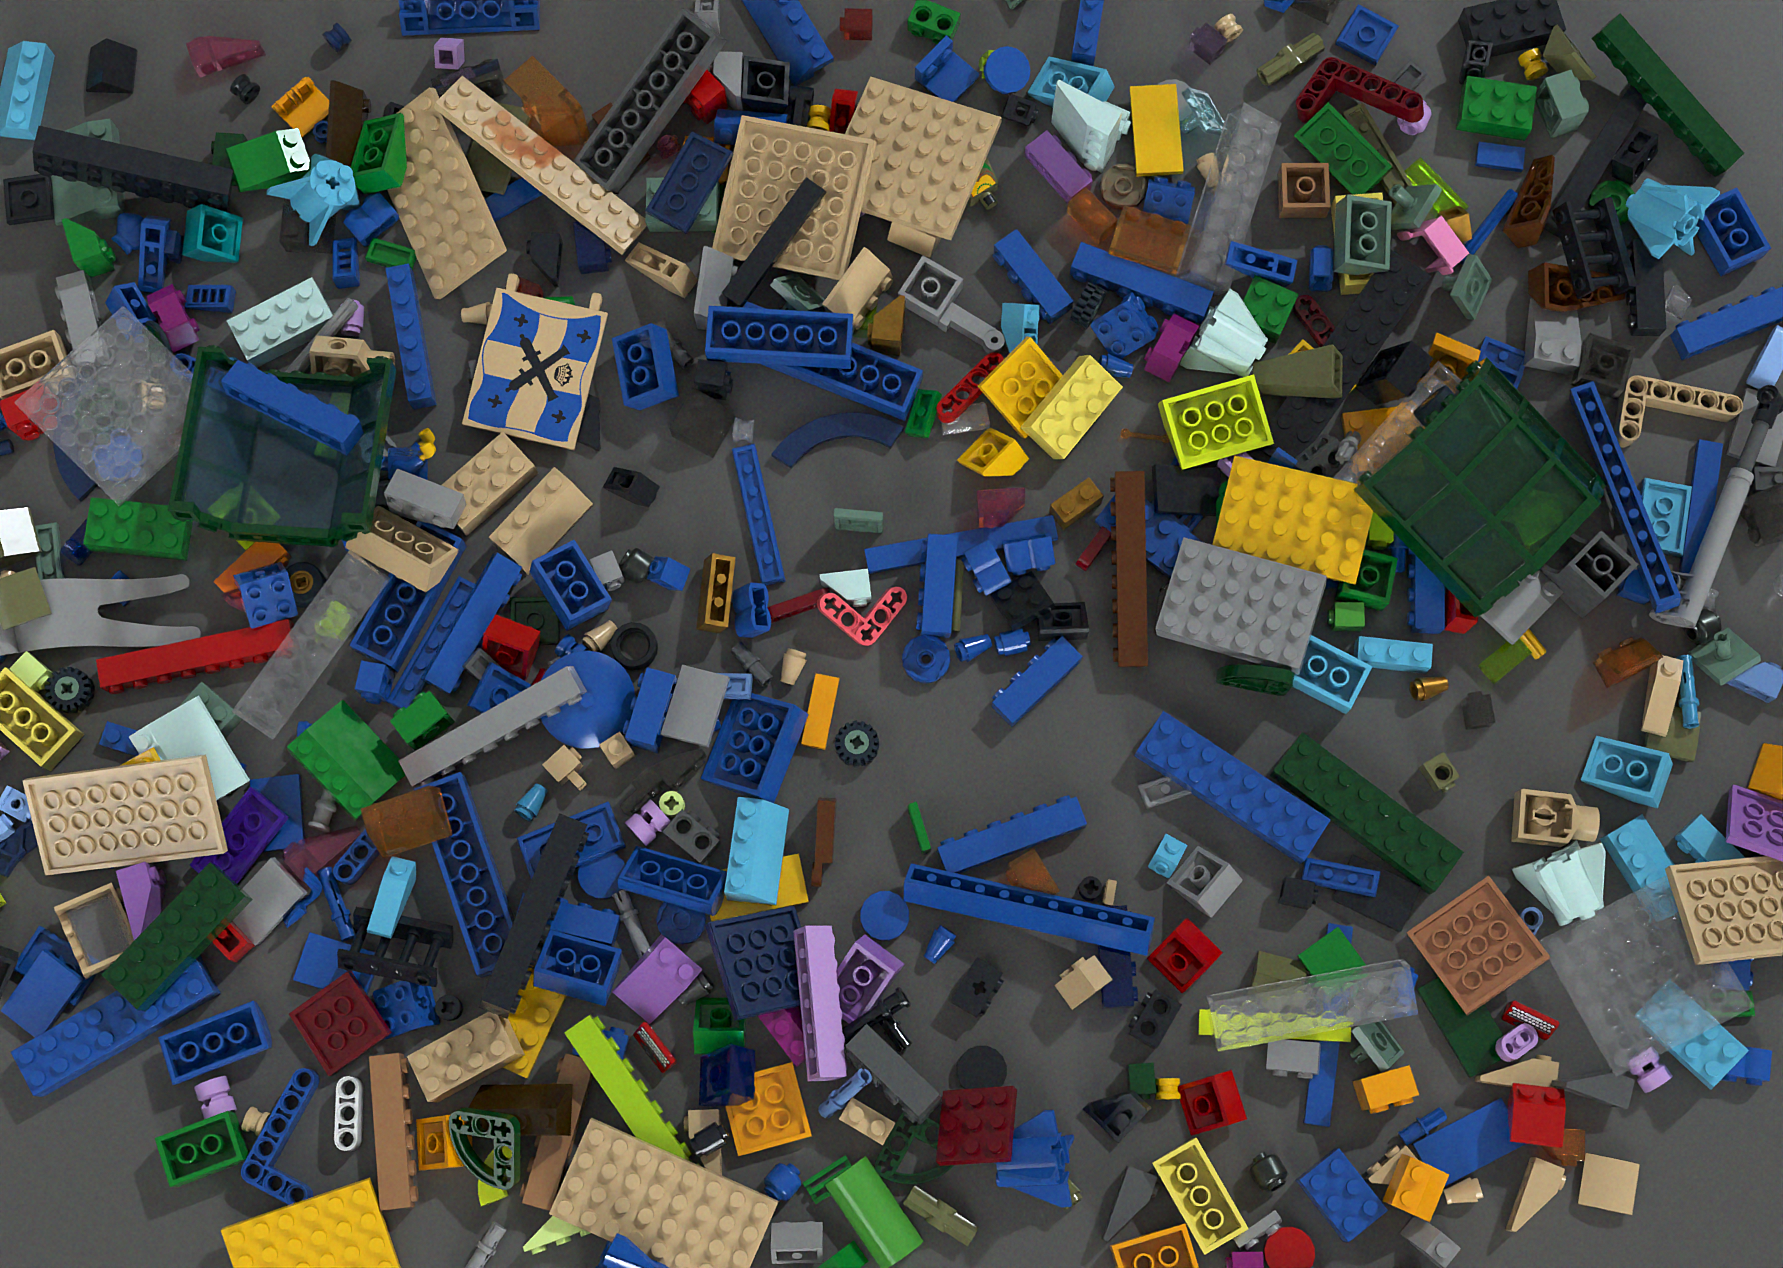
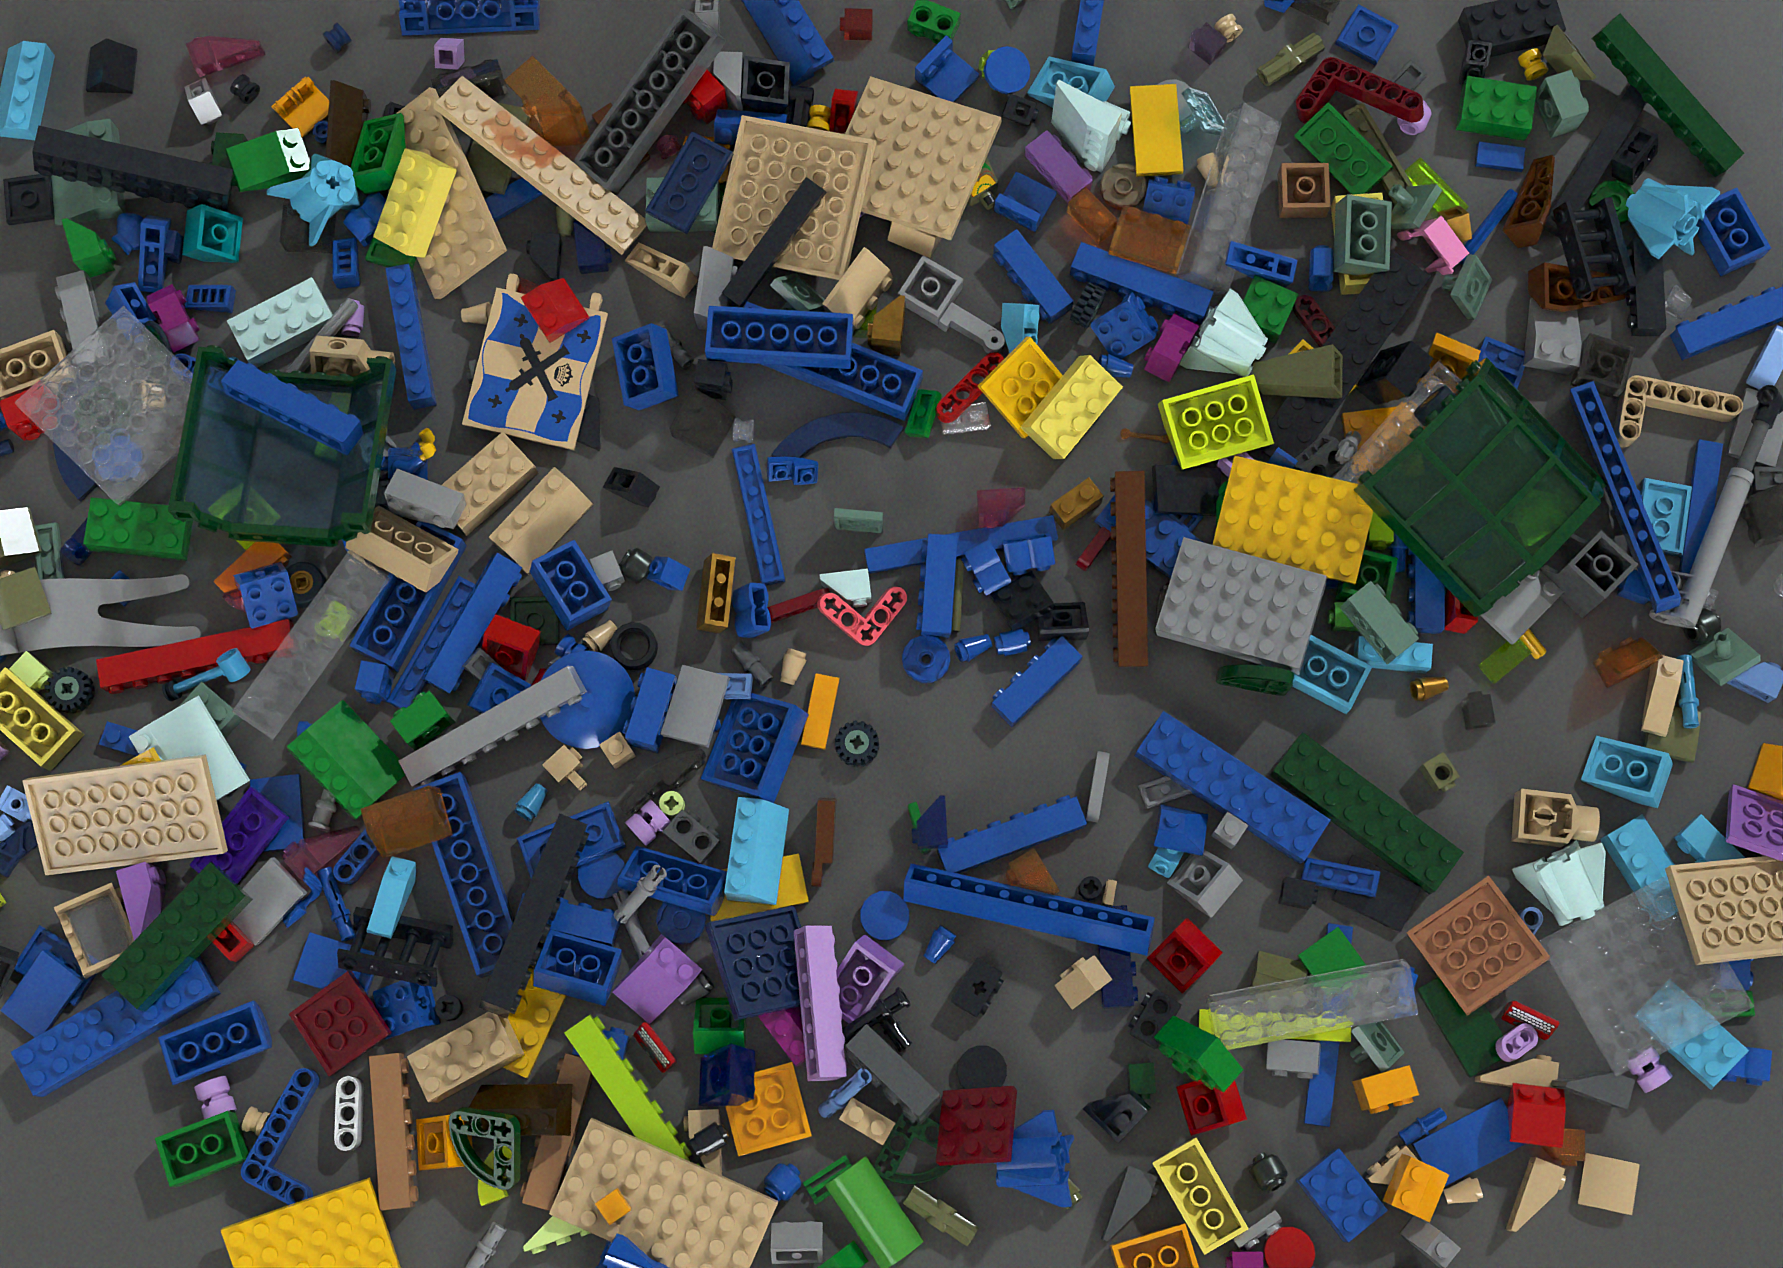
(203, 101): none -> slope
(230, 665): none -> dark azure piece
(414, 203): none -> light yellow brick
(554, 308): none -> red slope
(564, 222): none -> olive cone
(613, 1206): none -> light orange tile
(645, 887): none -> light grey pin
(798, 470): none -> blue slope
(932, 827): none -> clear blue slope
(994, 455): yellow slope -> none
(1025, 201): none -> blue bracket
(1097, 786): none -> light grey beam
(1167, 1089): yellow wheel -> none
(1181, 830): none -> blue slope
(1198, 1054): none -> green brick
(1229, 830): none -> light grey brick
(1379, 622): none -> sand green brick

